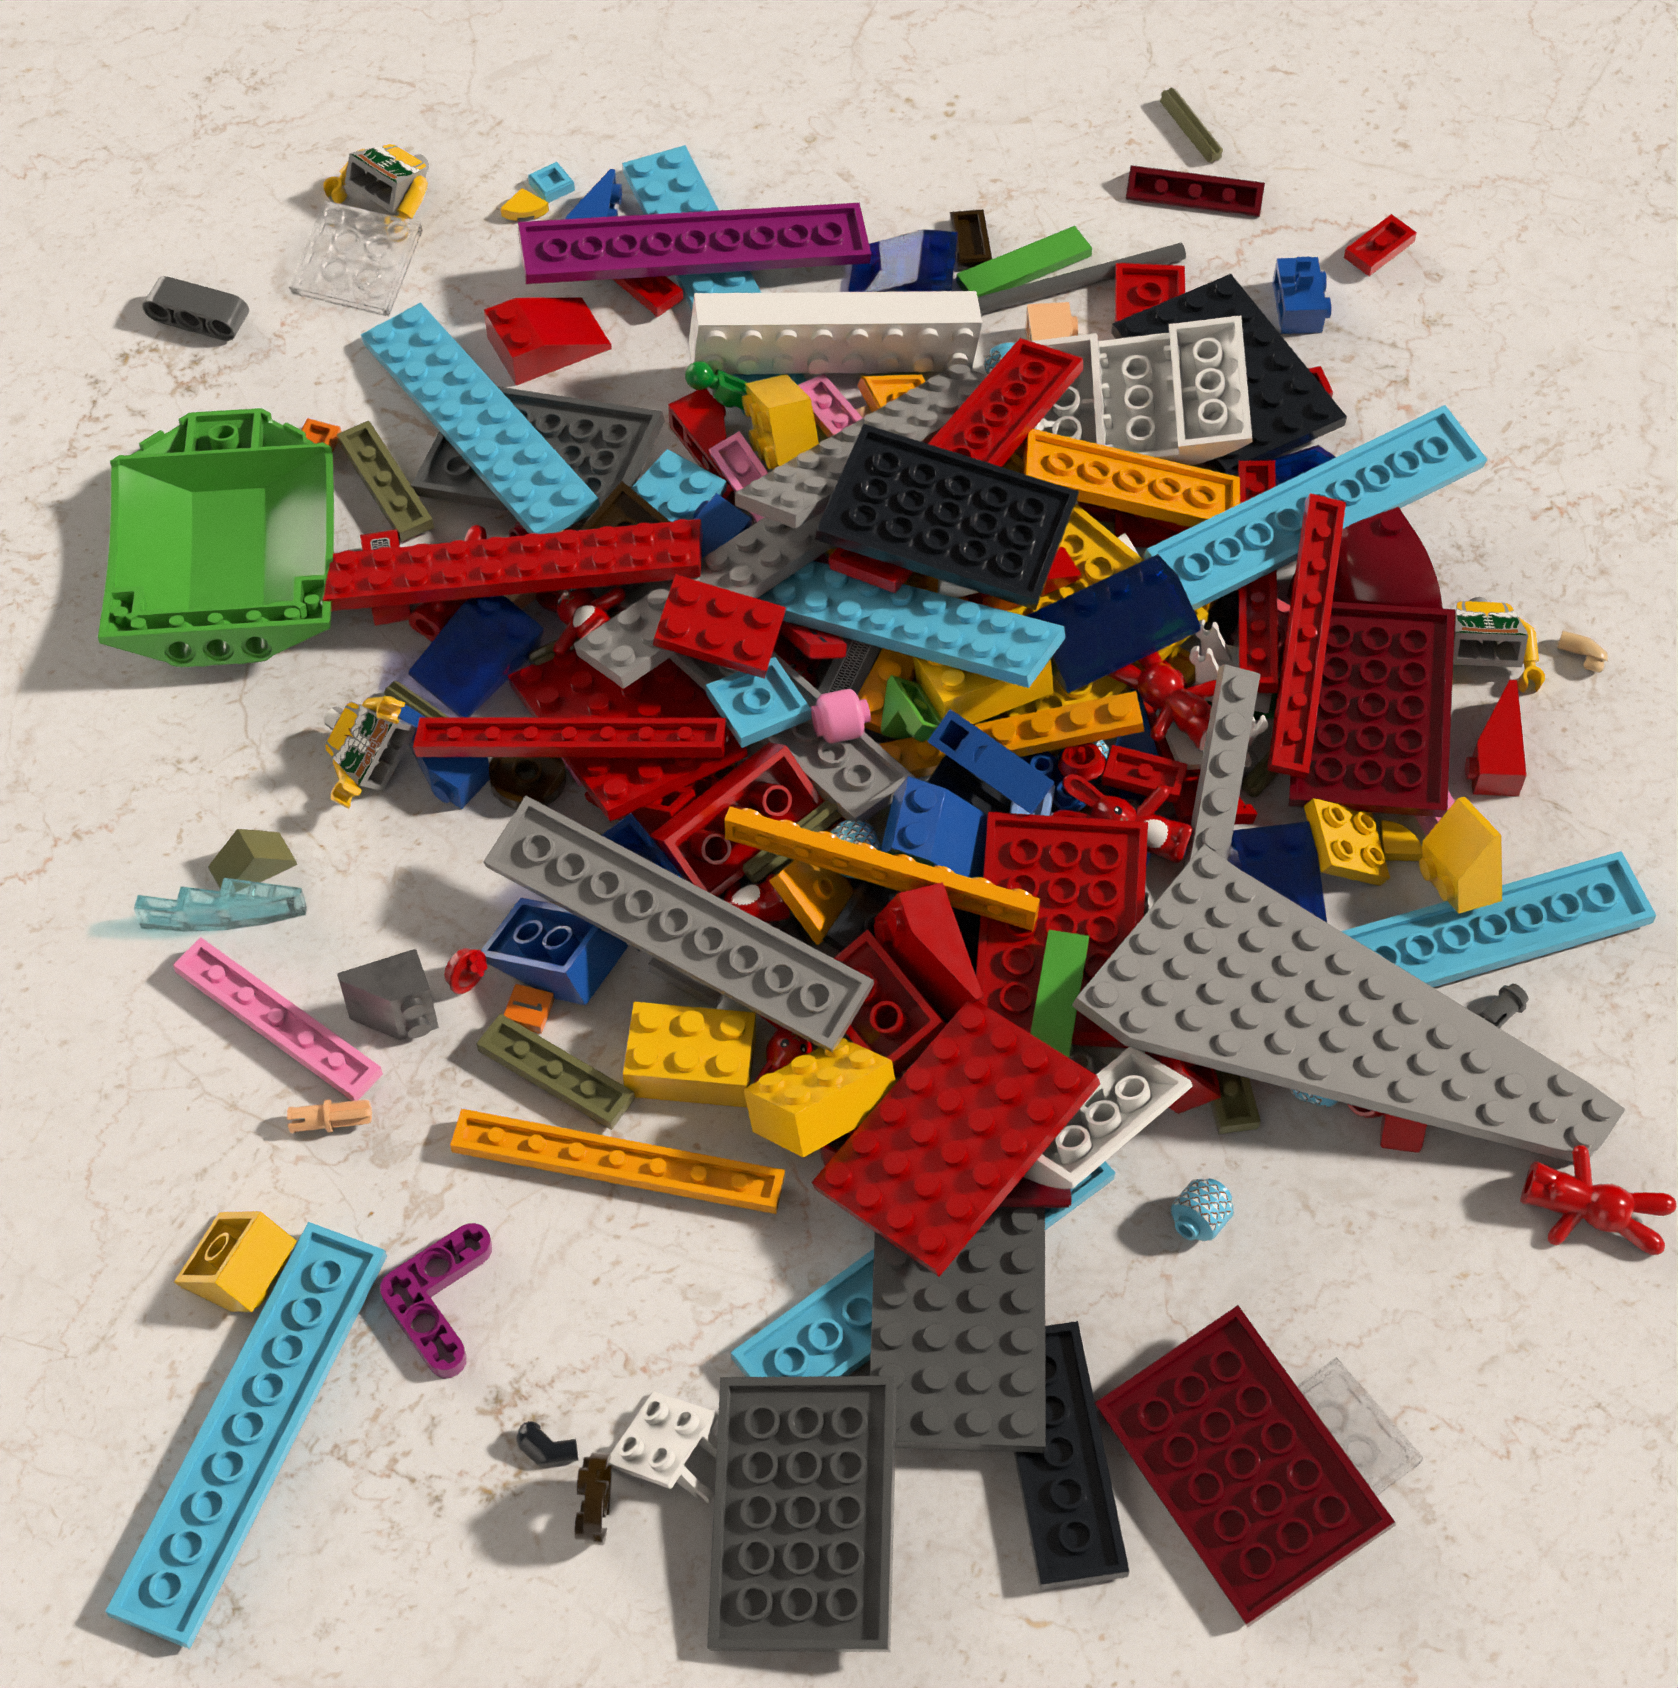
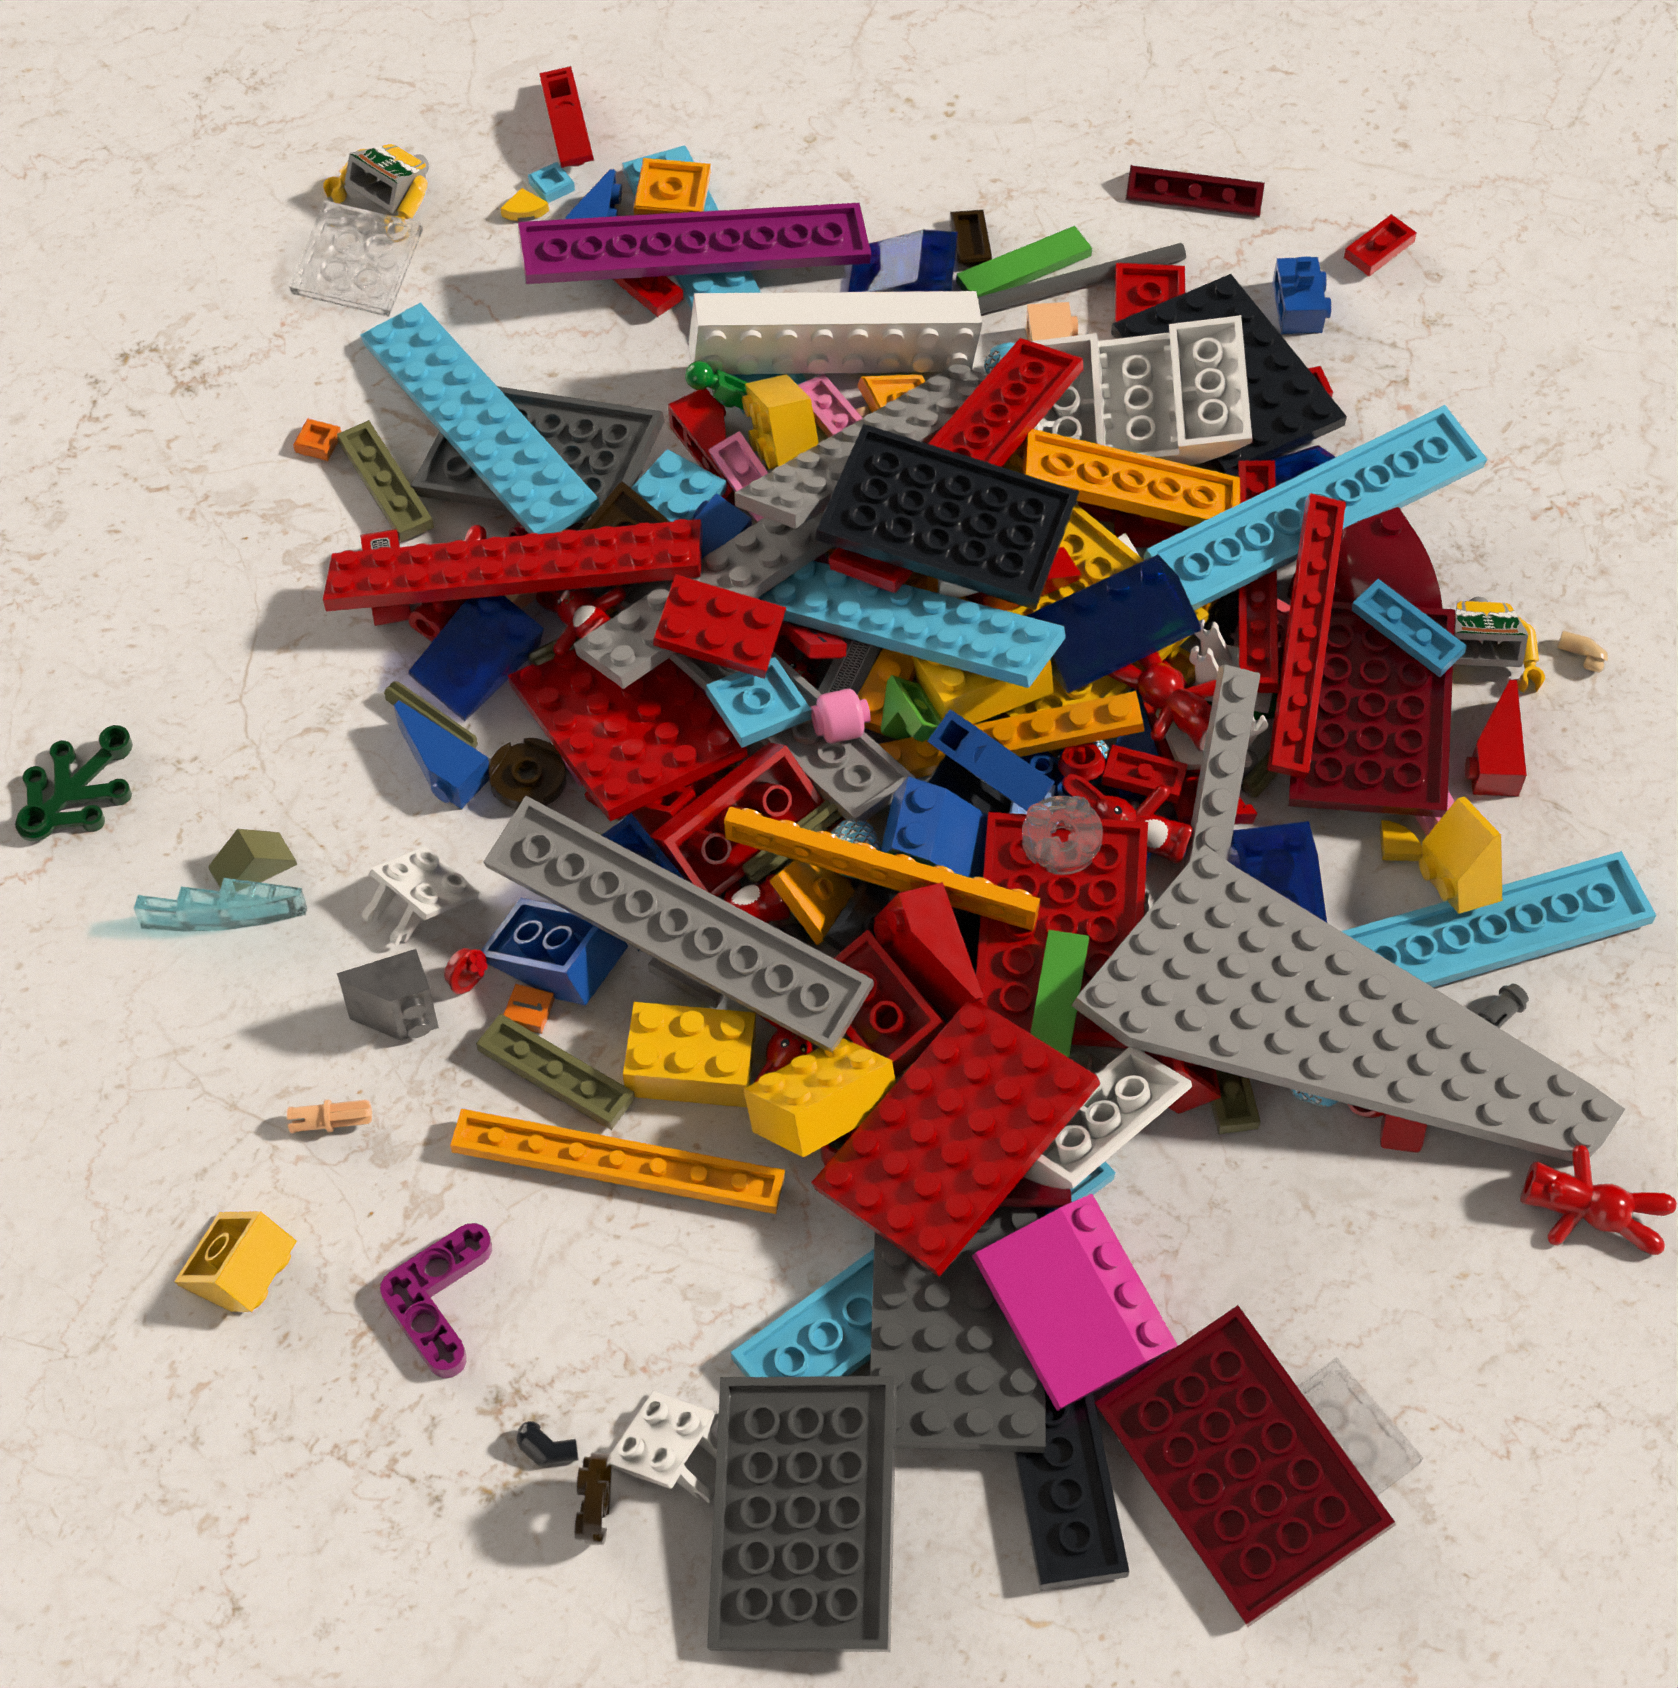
(73, 789): none -> dark green plant
(195, 308): dark grey beam -> none
(219, 541): bright green windscreen -> none
(246, 1436): medium azure plate -> none
(278, 1020): bright pink plate -> none
(366, 745): torso -> none
(423, 883): none -> white plate
(543, 335): red slope -> none
(566, 117): none -> red slope
(570, 737): red plate -> none
(671, 187): none -> light orange plate
(1068, 813): none -> clear plate
(1074, 1301): none -> dark pink slope
(1191, 125): olive axle -> none
(1202, 1209): medium azure head -> none
(1347, 842): yellow plate -> none
(1408, 627): none -> dark azure plate

